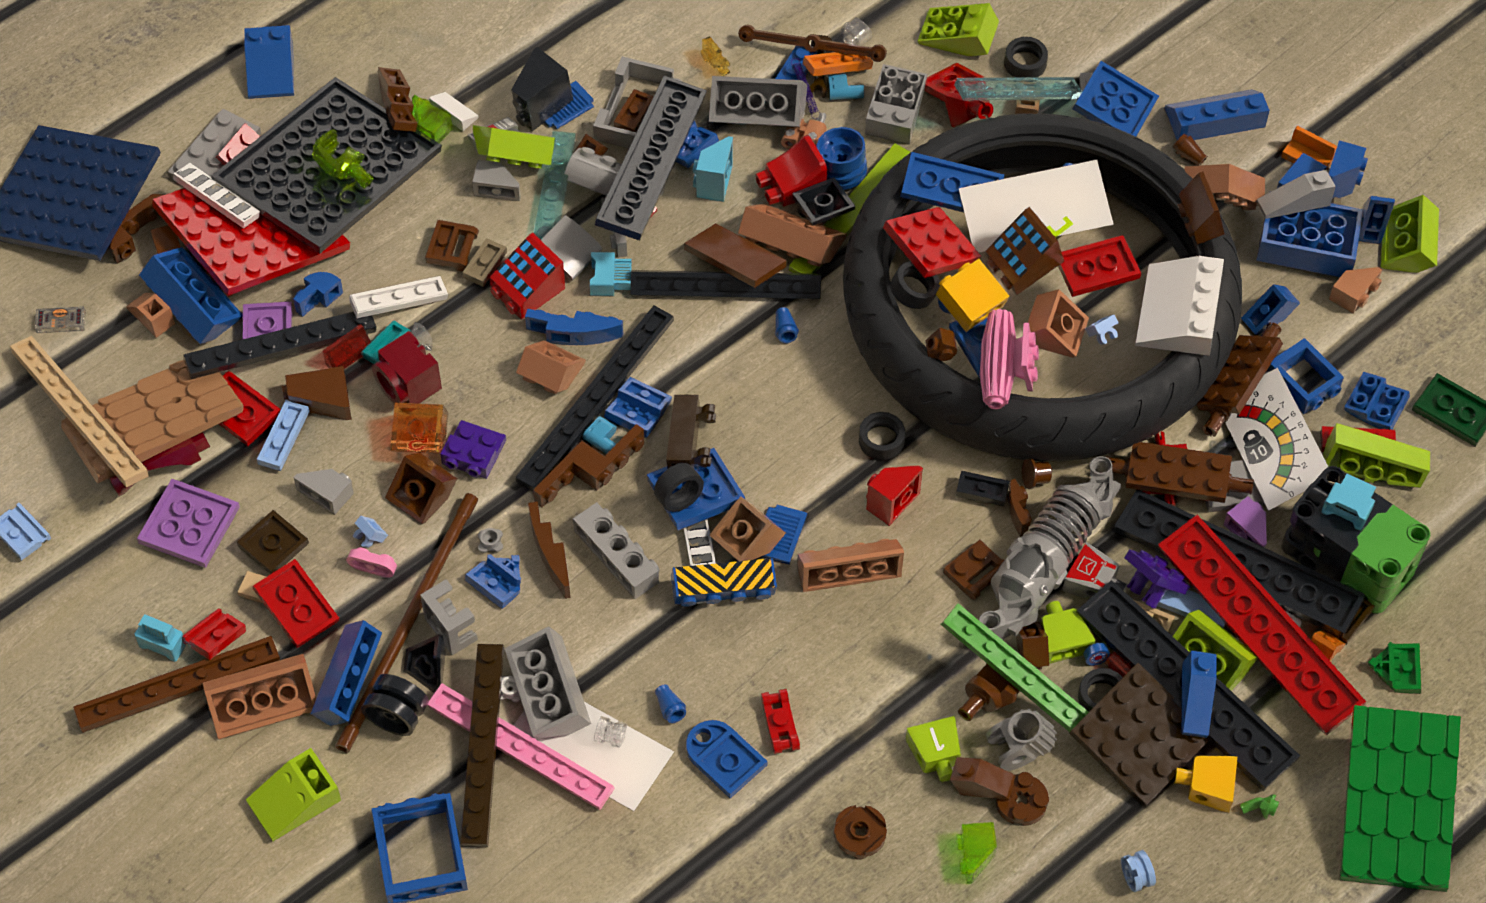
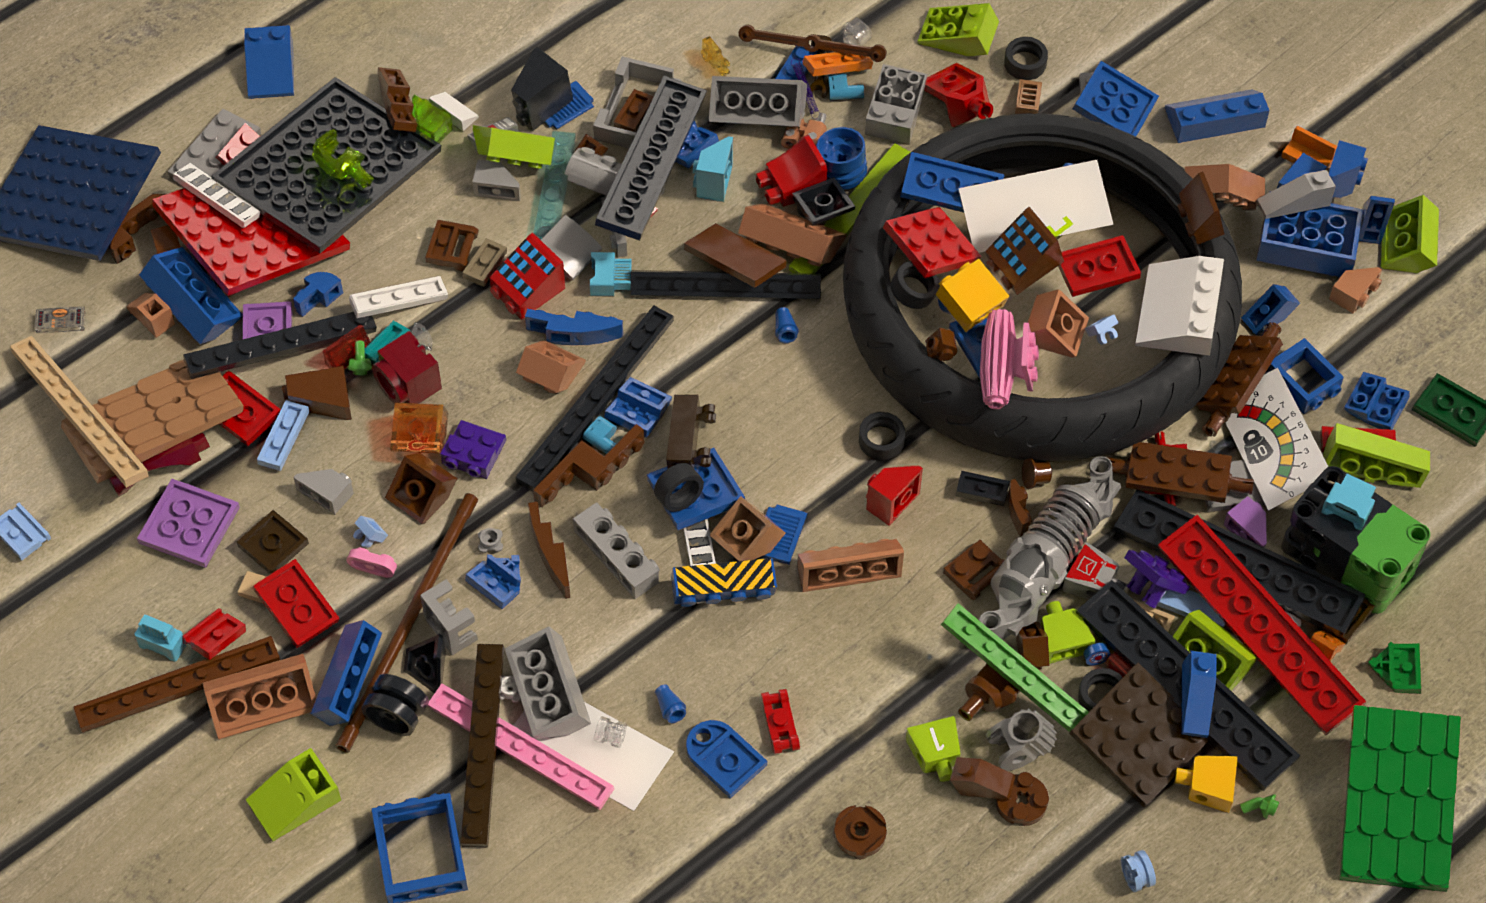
(360, 364): none -> bright green plate
(977, 847): clear neon green slope -> none
(1018, 88): clear light blue plate -> none
(1189, 149): reddish brown cone -> none

